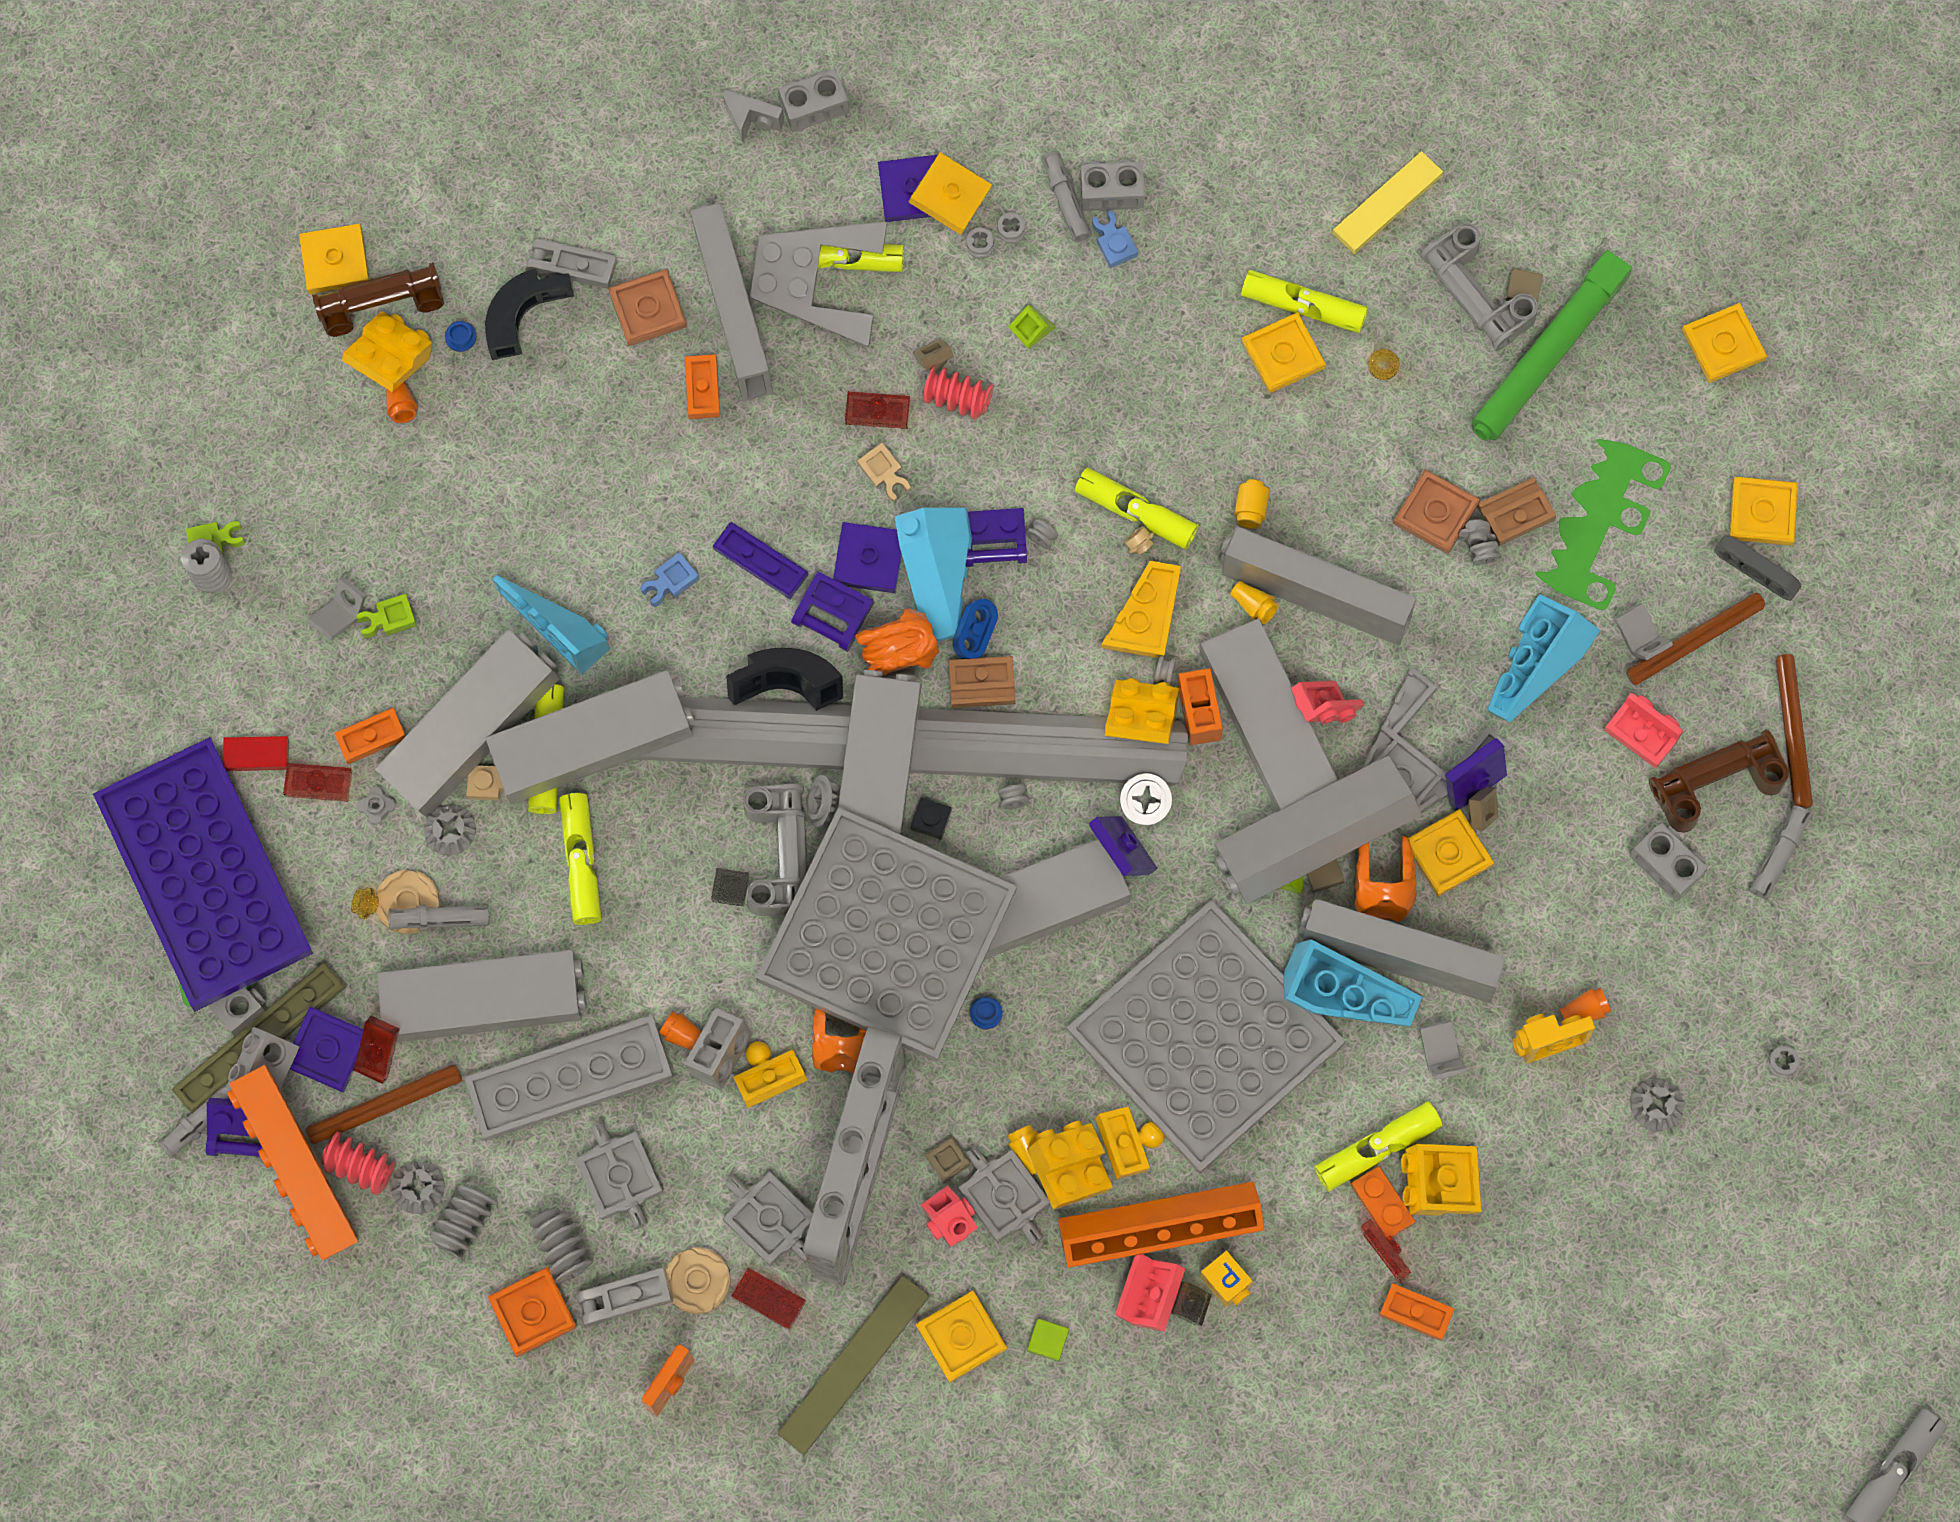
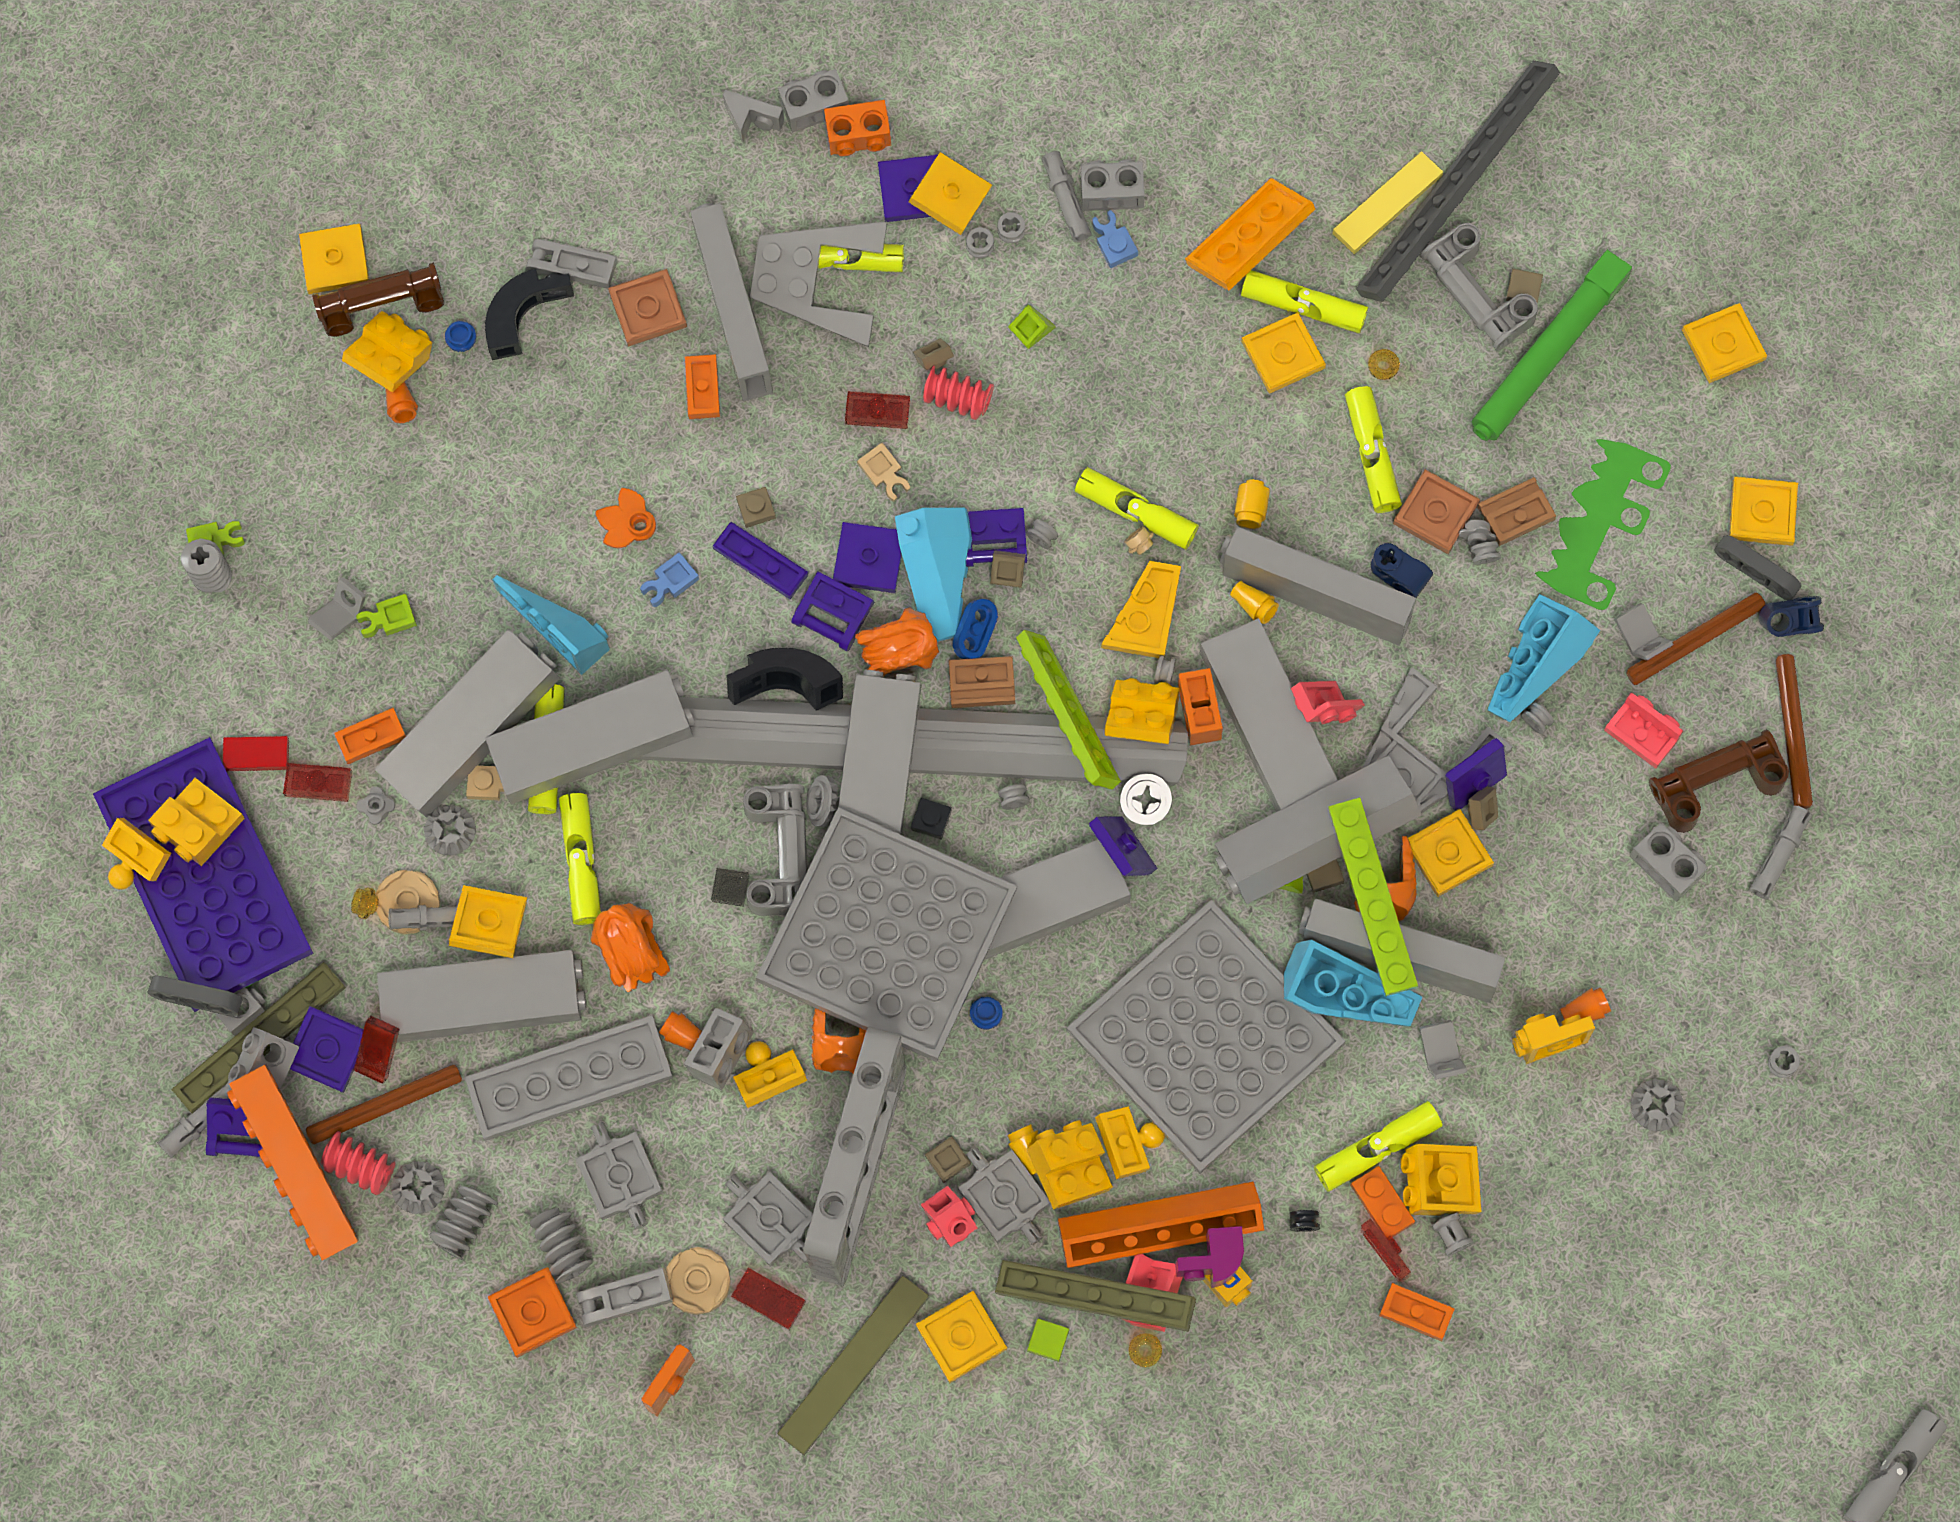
(136, 853): none -> yellow plate
(195, 822): none -> yellow plate
(195, 995): none -> dark grey beam
(488, 921): none -> yellow plate
(621, 520): none -> orange plate
(629, 945): none -> orange piece
(755, 507): none -> dark tan plate
(856, 120): none -> orange brick
(1007, 569): none -> dark tan tile
(1068, 710): none -> lime plate
(1095, 1295): none -> olive tile
(1152, 1342): none -> clear yellow plate
(1191, 1303): clear smoke plate -> none
(1223, 1259): none -> magenta brick
(1250, 234): none -> light orange tile
(1304, 1221): none -> black bush
(1370, 436): none -> neon yellow piece
(1373, 897): none -> lime plate
(1403, 572): none -> dark blue piece
(1457, 181): none -> dark grey plate
(1462, 1241): none -> light grey bush
(1537, 718): none -> light grey bush
(1799, 616): none -> dark blue piece

